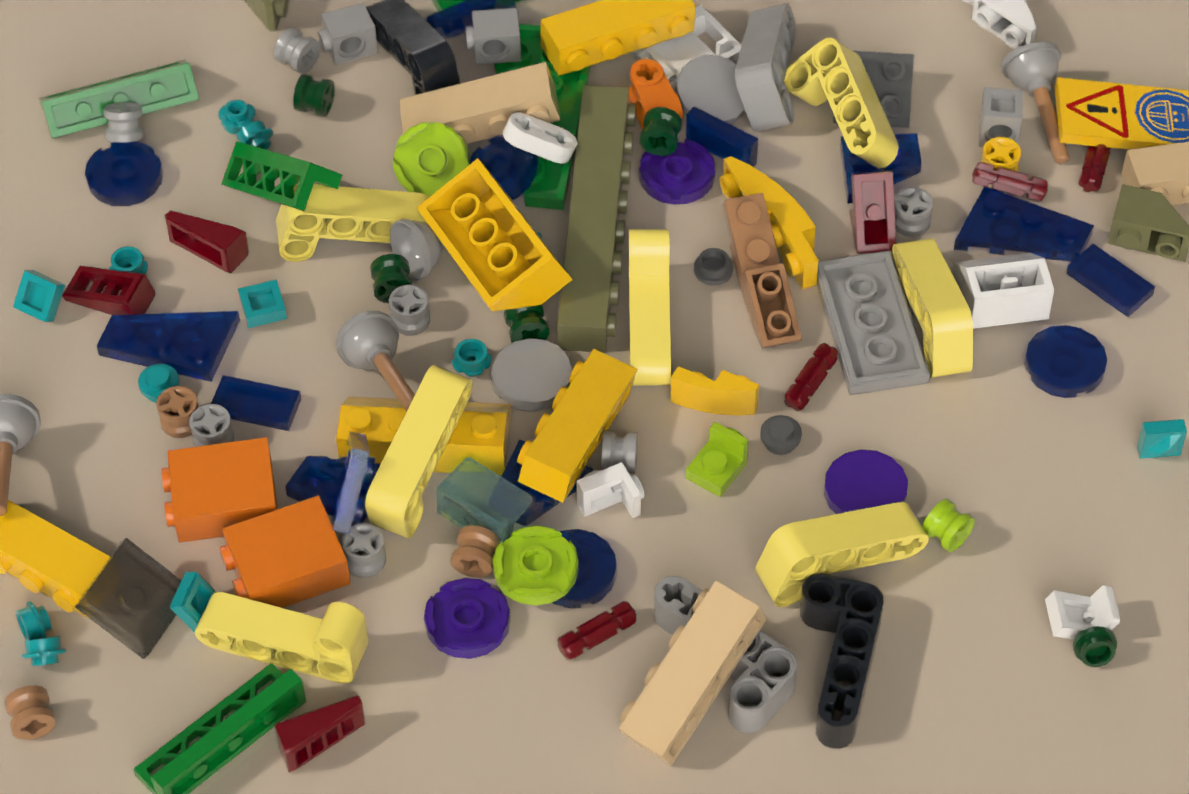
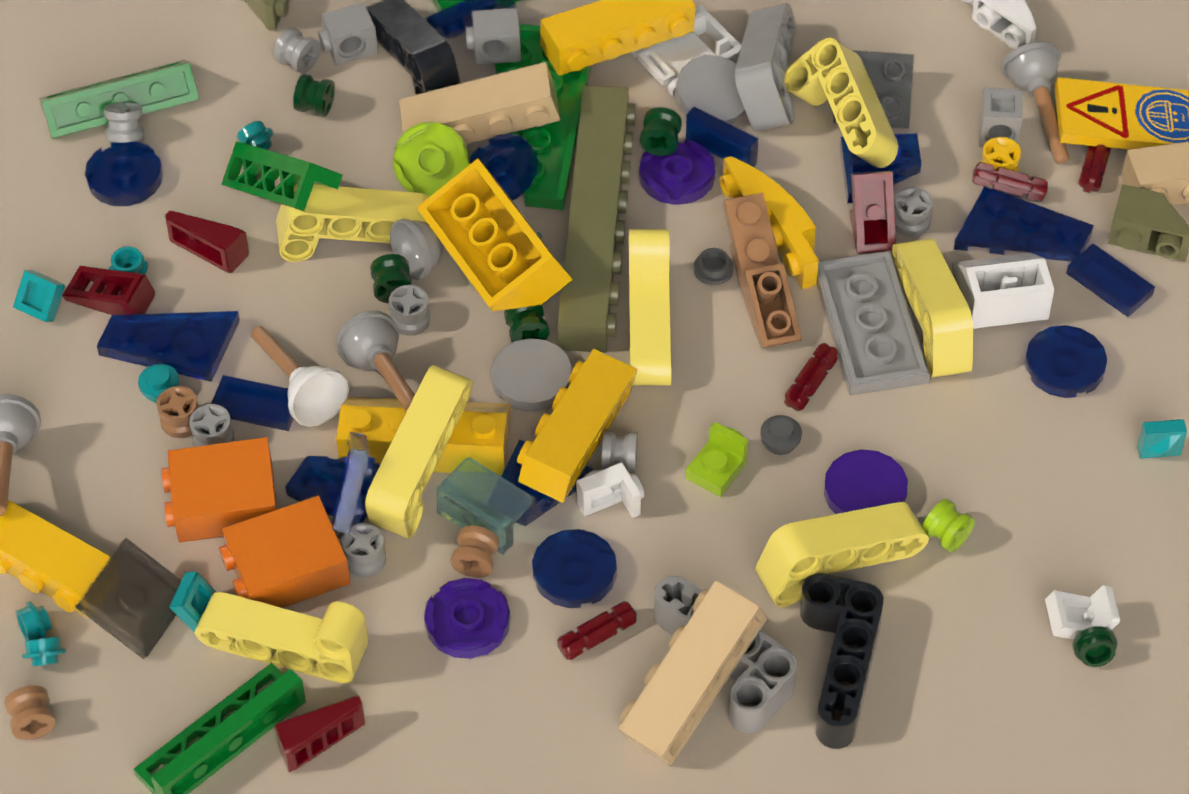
(236, 115): teal plate -> none
(262, 303): teal plate -> none
(313, 391): none -> white piece
(471, 350): teal plate -> none
(535, 565): lime tile -> none
(539, 138): white beam -> none
(651, 89): orange piece -> none
(725, 396): yellow slope -> none

